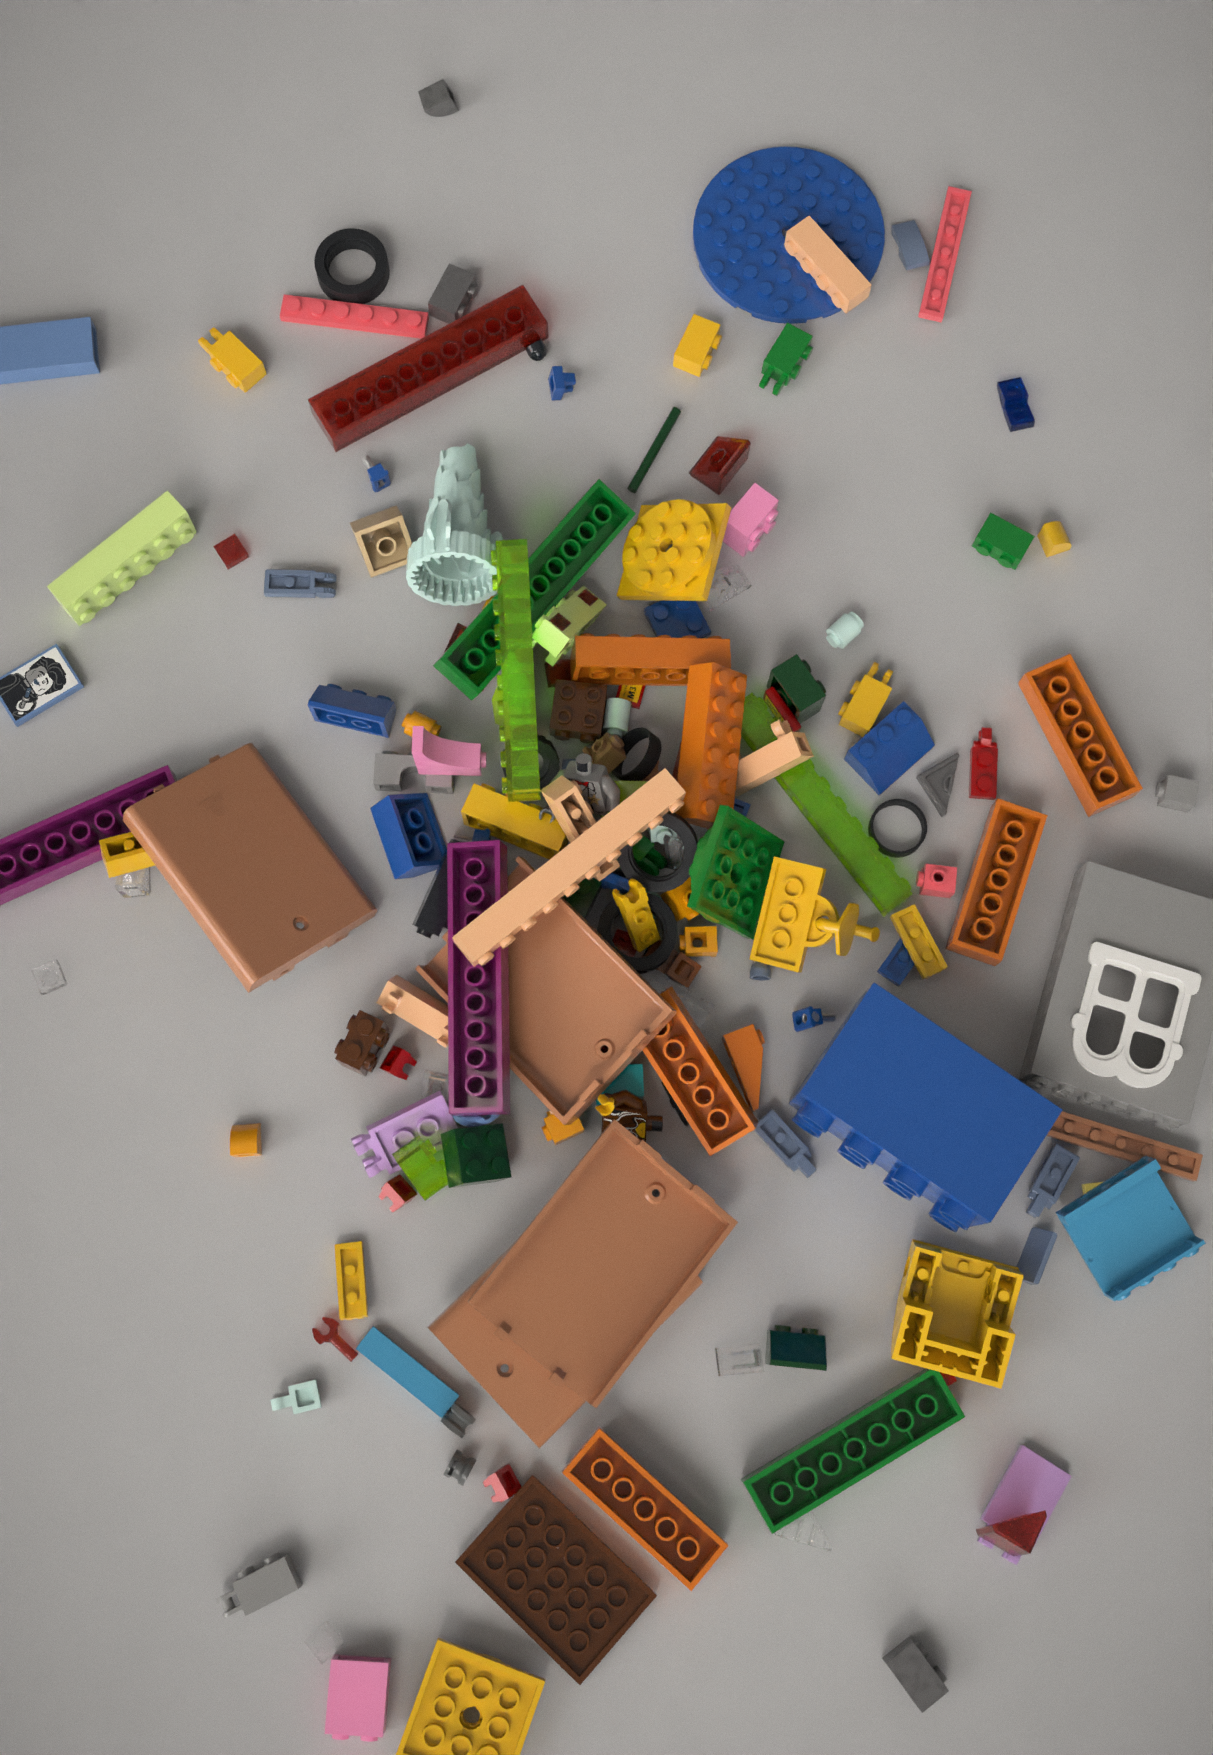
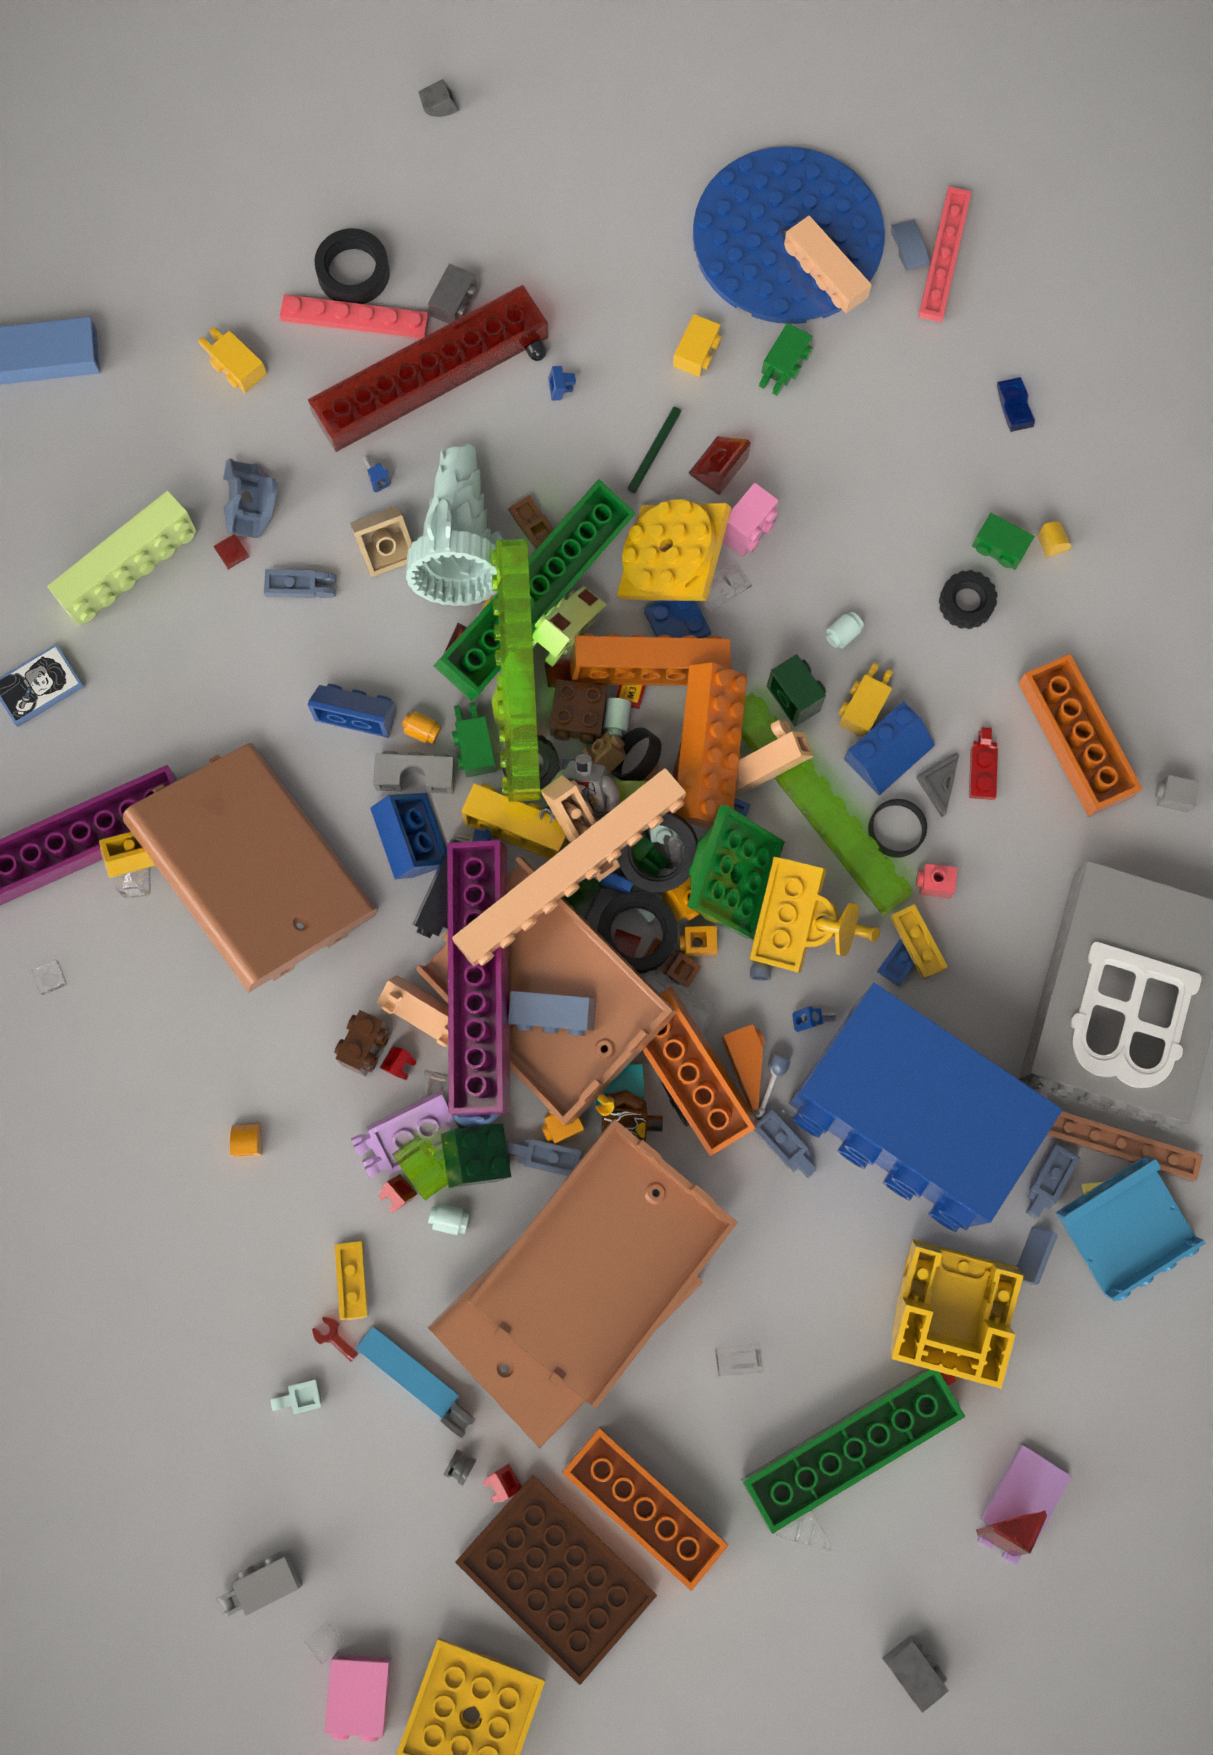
(252, 517): none -> sand blue piece
(444, 756): bright pink arch -> none
(448, 1219): none -> light aqua brick
(474, 743): none -> green hinge
(531, 521): none -> dark orange slope
(545, 1156): none -> sand blue hinge
(552, 1012): none -> sand blue brick
(637, 915): yellow plate -> none
(777, 1067): none -> hinge
(780, 709): red tile -> none
(796, 1350): dark green slope -> none
(973, 581): none -> black tyre
(996, 882): orange brick -> none

